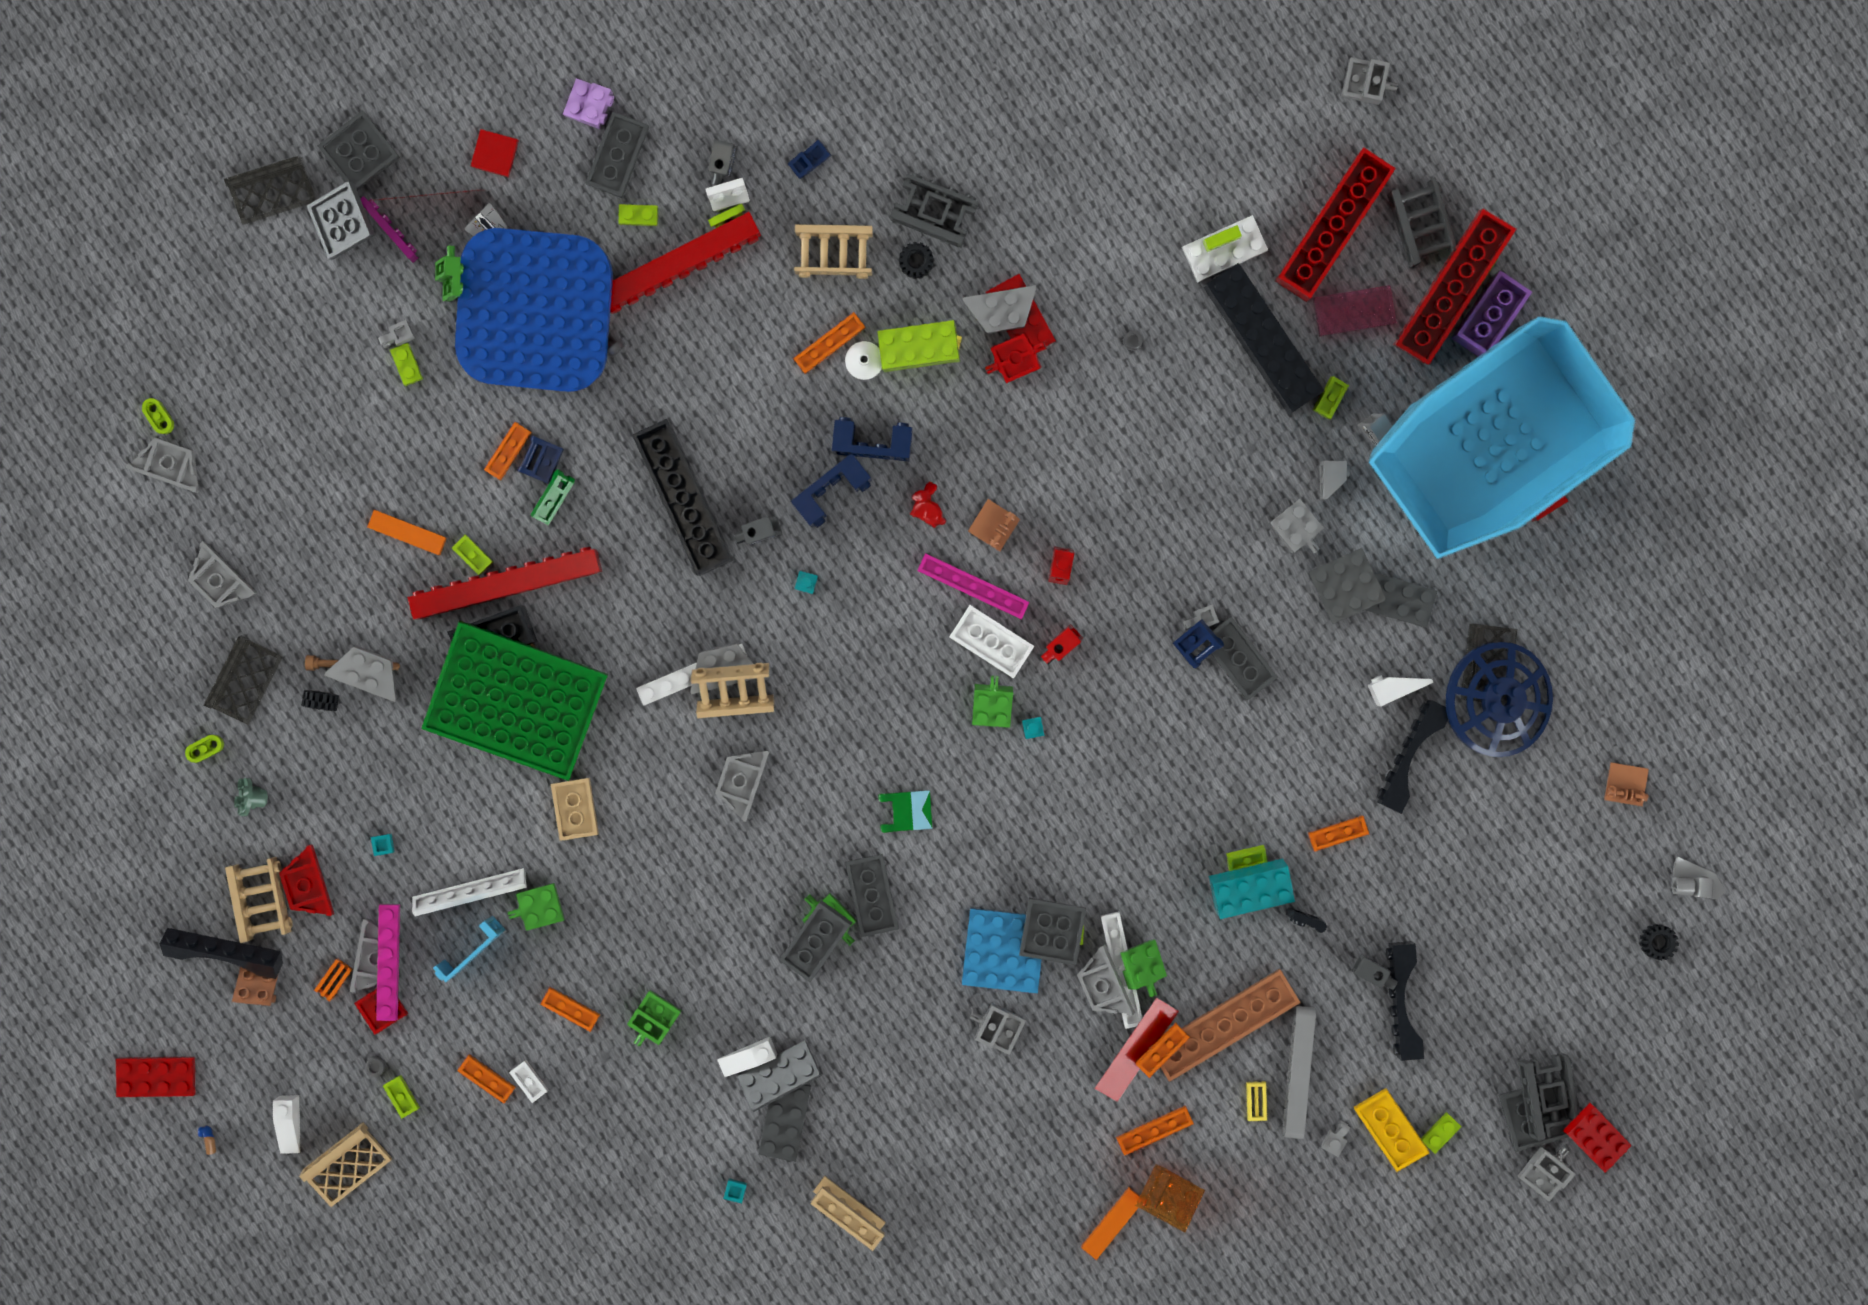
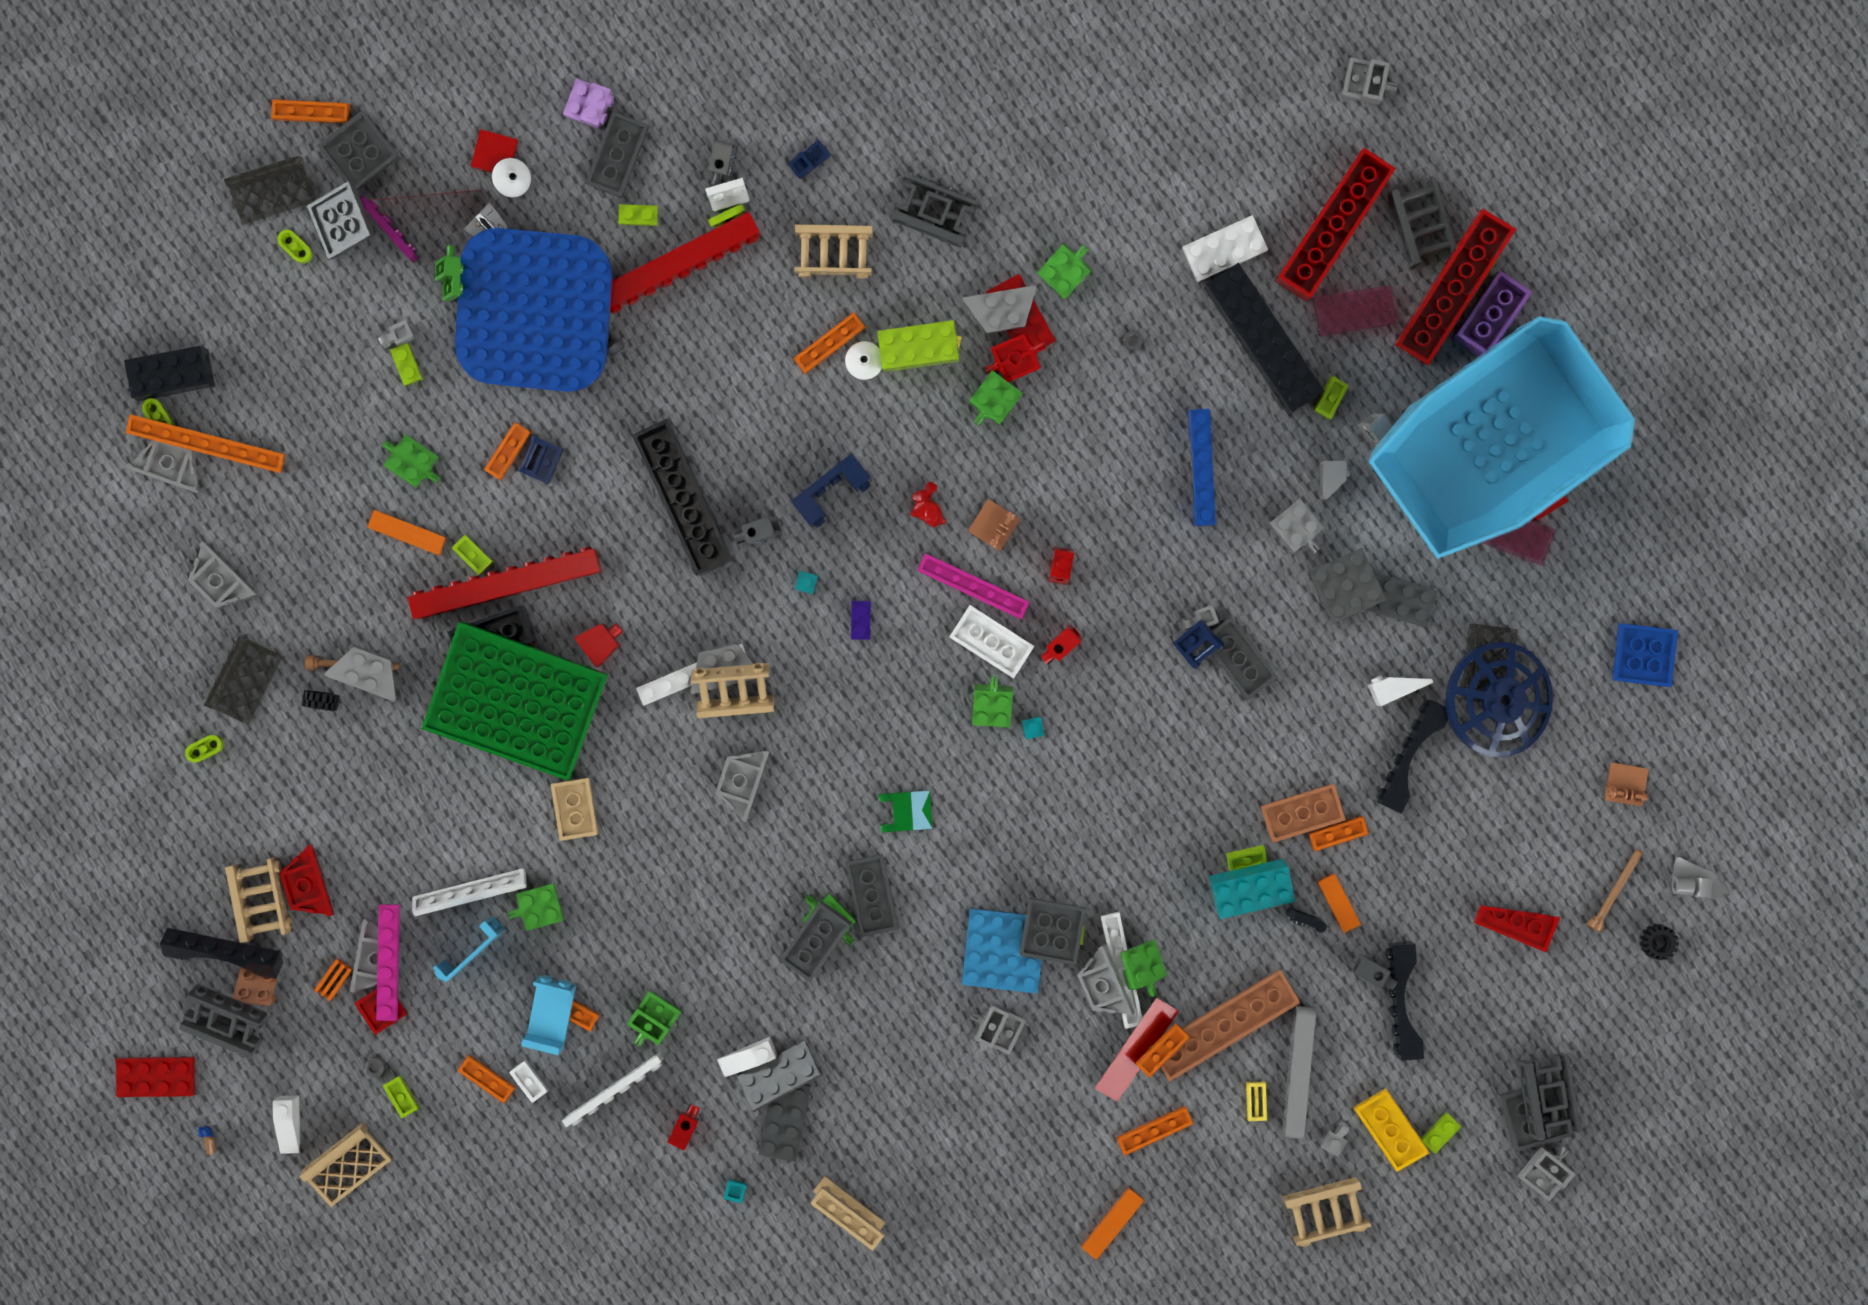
(169, 373): none -> black brick
(205, 443): none -> orange plate
(219, 1032): none -> dark grey fence
(249, 797): sand green plate -> none
(295, 247): none -> lime plate
(310, 111): none -> orange tile
(382, 844): teal plate -> none
(411, 461): none -> bright green plate
(504, 184): none -> white dish
(549, 1015): none -> medium azure panel
(552, 497): plate -> none
(599, 642): none -> red torso
(619, 1086): none -> white plate
(680, 1135): none -> red torso
(844, 442): dark blue plate -> none
(860, 620): none -> dark purple plate
(912, 249): black tyre -> none
(994, 399): none -> bright green plate
(1065, 269): none -> bright green plate
(1170, 1198): clear orange piece -> none
(1202, 463): none -> blue arch
(1222, 238): lime piece -> none
(1302, 813): none -> nougat plate
(1329, 1192): none -> tan fence
(1338, 903): none -> orange tile
(1522, 926): none -> red wing
(1528, 542): none -> clear pink plate
(1597, 921): none -> medium nougat piece
(1597, 1137): red plate -> none
(1644, 655): none -> blue plate

